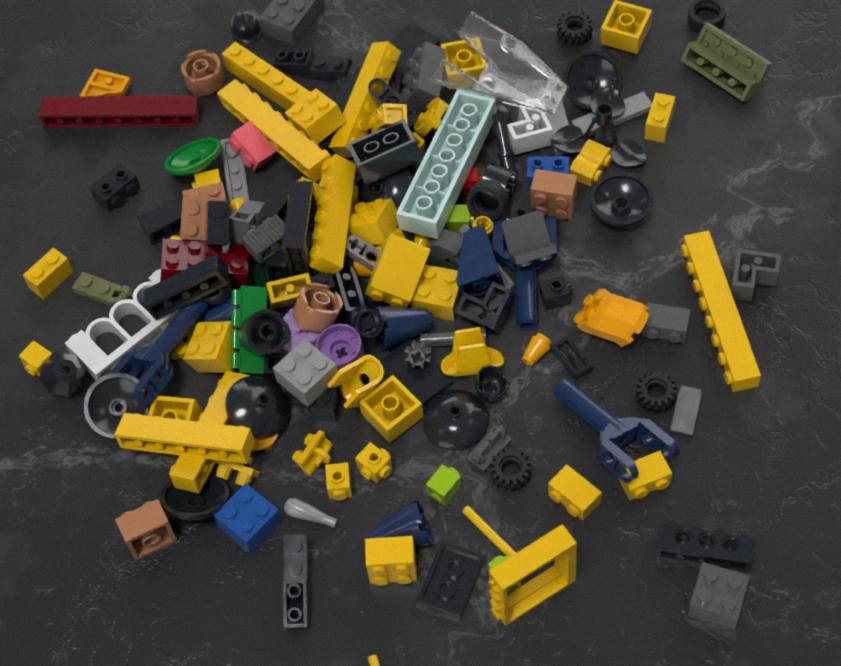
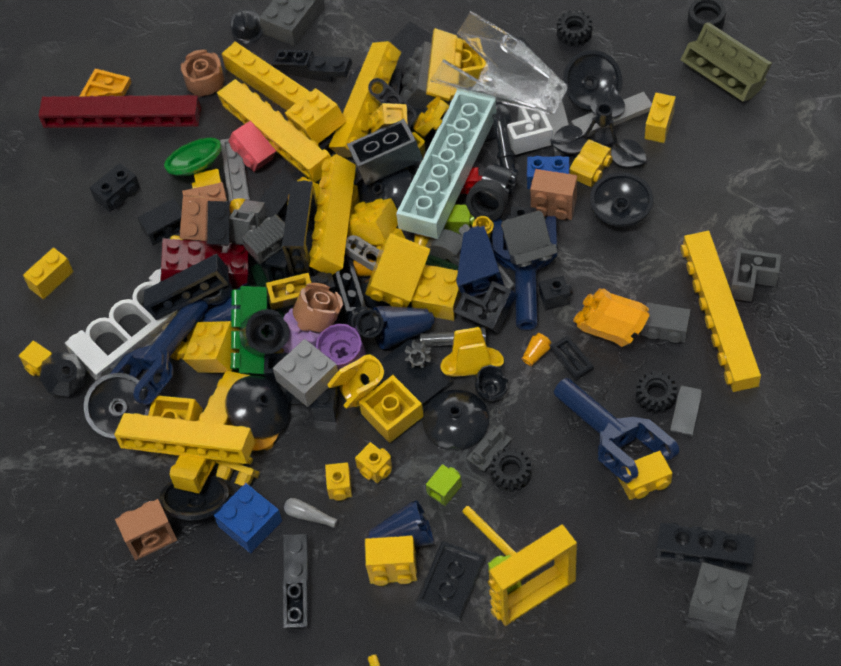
(101, 289): olive plate -> none
(316, 452): yellow hips -> none
(445, 47): none -> yellow windscreen
(574, 492): yellow brick -> none
(626, 26): yellow brick -> none

